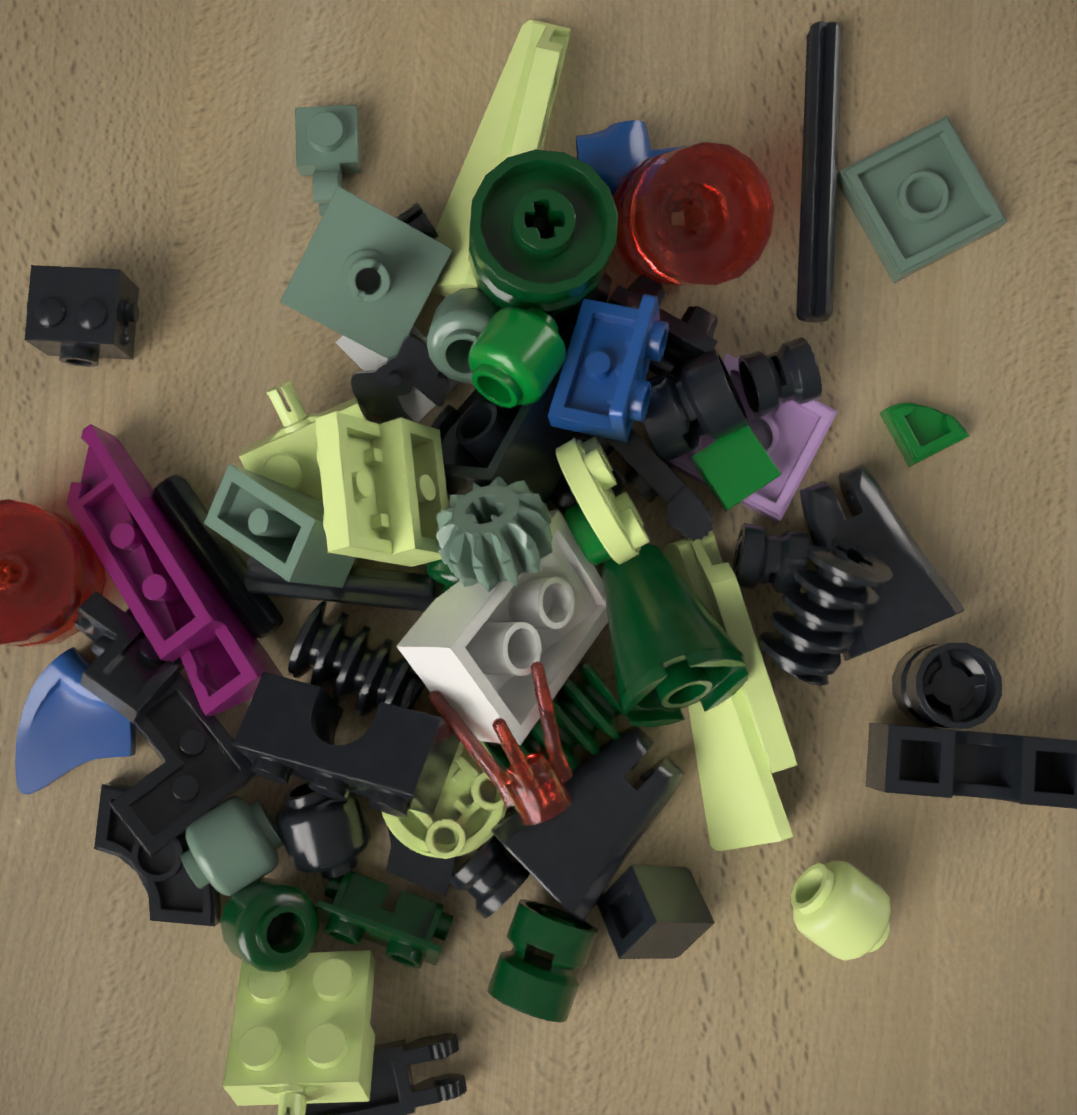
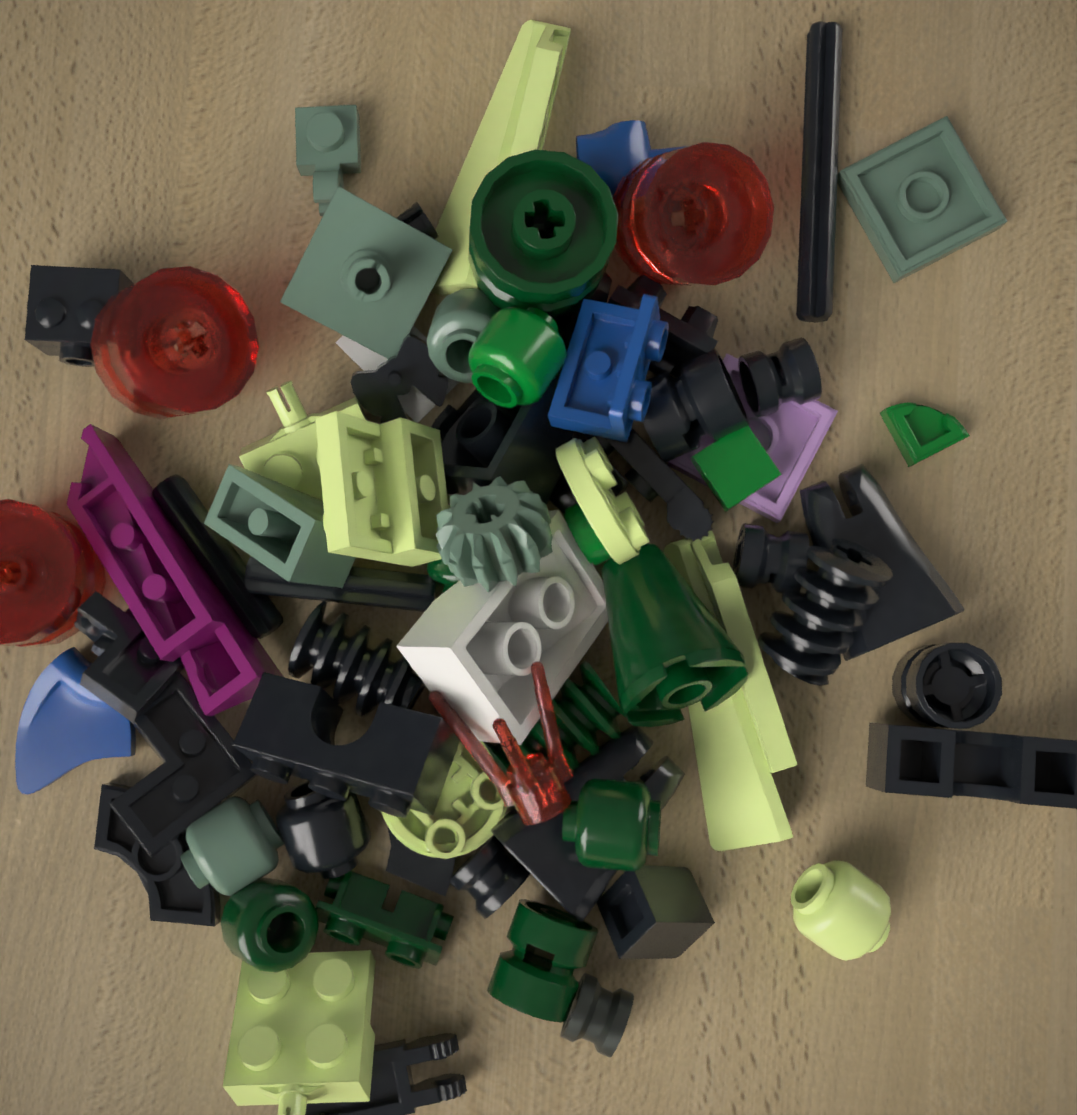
(171, 307): none -> clear red wheel
(598, 1015): none -> pearl dark grey wheel
(613, 824): none -> dark green head

